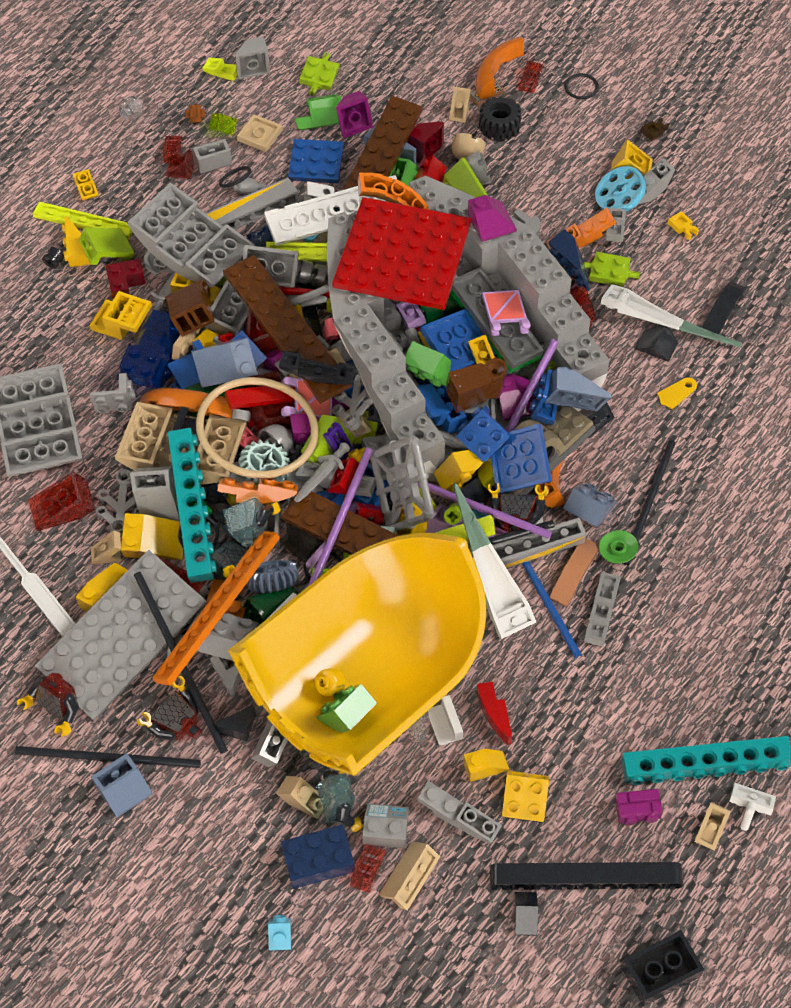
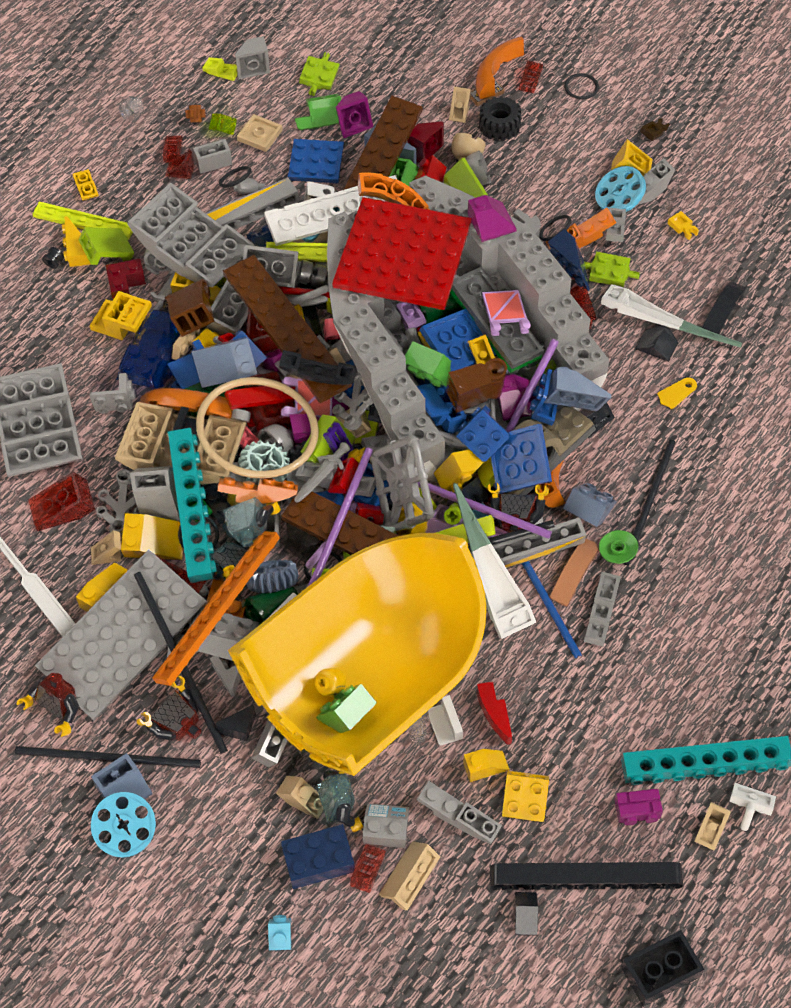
(117, 834): none -> medium azure wedge
(552, 221): none -> black tyre

